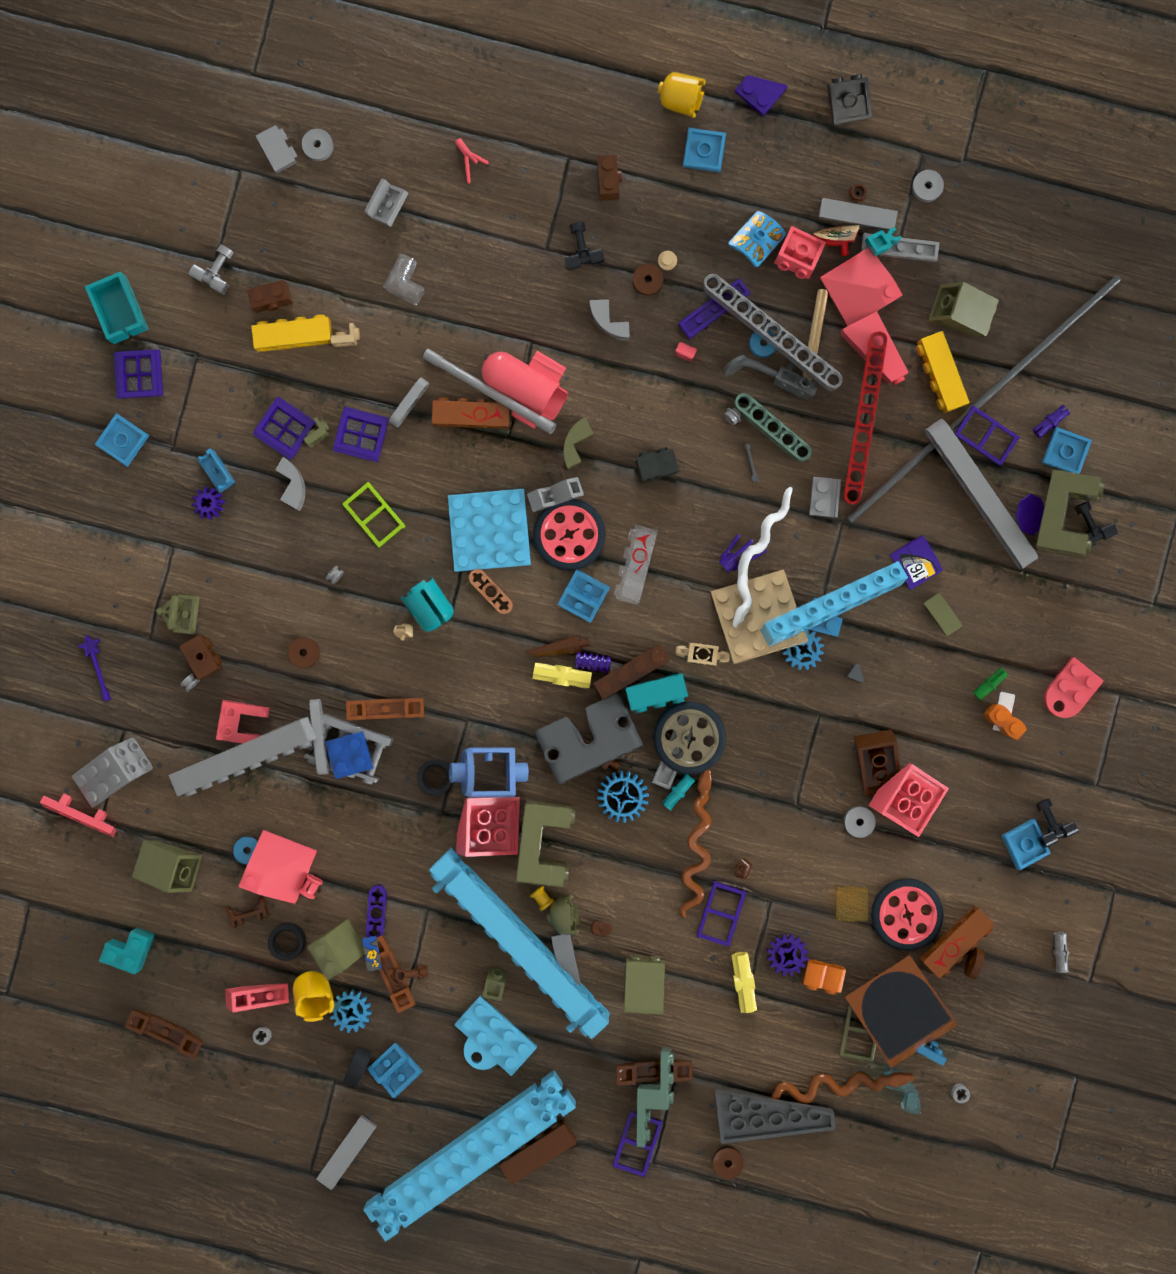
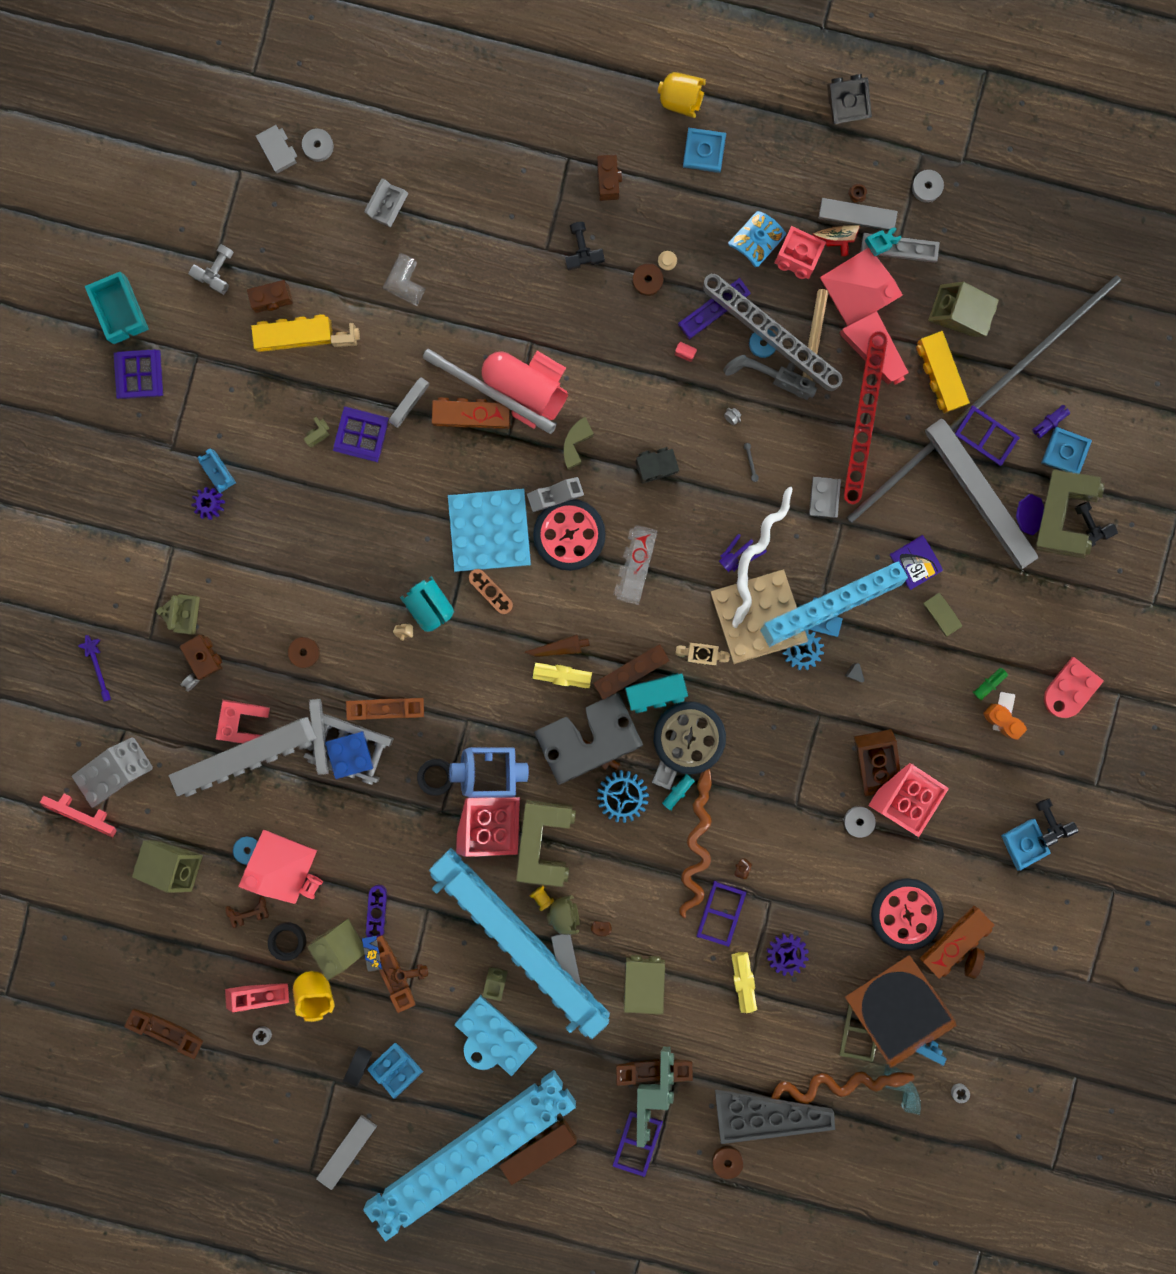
(122, 439): dark azure plate -> none
(128, 955): teal brick -> none
(284, 428): dark purple piece -> none
(295, 492): light grey brick -> none
(335, 575): light grey bush -> none
(358, 1014): dark azure gear -> none
(382, 507): lime window -> none
(467, 153): coral plant -> none
(583, 595): dark azure slope -> none
(592, 662): dark purple piece -> none
(600, 315): light grey brick -> none
(760, 93): dark purple wing -> none
(776, 437): sand green beam -> none
(824, 976): orange brick -> none
(851, 903): clear yellow piece -> none
(1061, 952): light grey pin -> none

